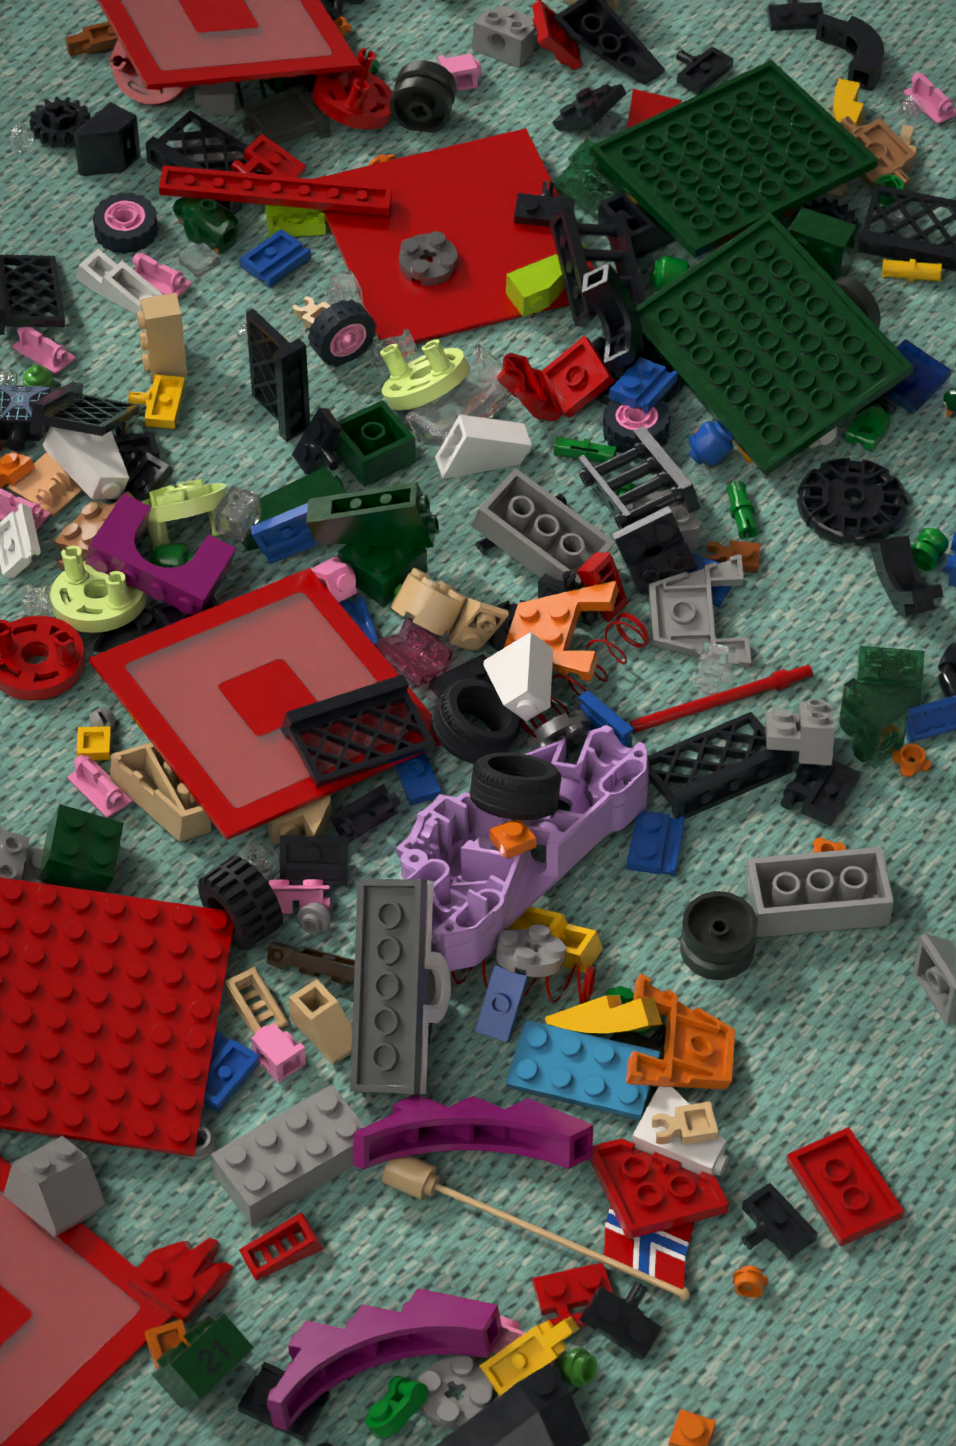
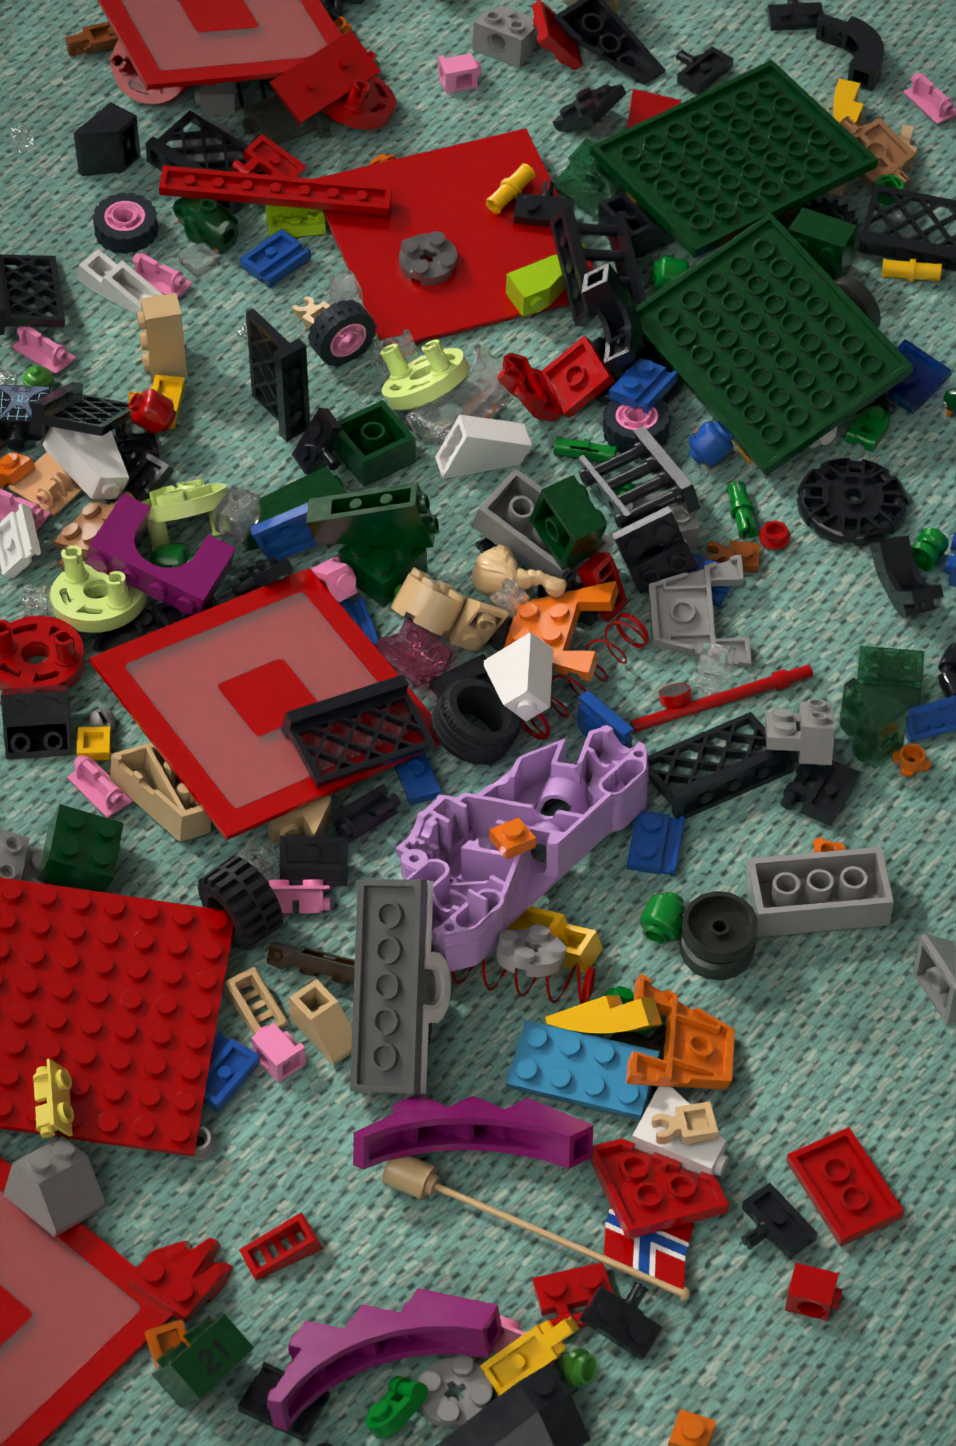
(36, 721): none -> black slope
(53, 1085): none -> light yellow hinge
(58, 121): black gear -> none
(152, 411): none -> red head
(261, 573): none -> black plate
(288, 1155): light grey brick -> none
(314, 918): light grey plate -> none
(324, 77): none -> red piece
(423, 96): pearl dark grey wheel -> none
(499, 563): none -> tan hair
(501, 1003): blue plate -> none
(510, 188): none -> yellow pin
(510, 597): none -> clear wheel
(515, 786): black tyre -> none
(561, 727): flat silver plate -> none
(568, 522): none -> dark green brick
(663, 917): none -> green head
(675, 695): none -> red tile
(749, 1277): orange plate -> none
(774, 535): none -> red plate
(813, 1292): none -> red brick
(911, 108): clear plate -> none

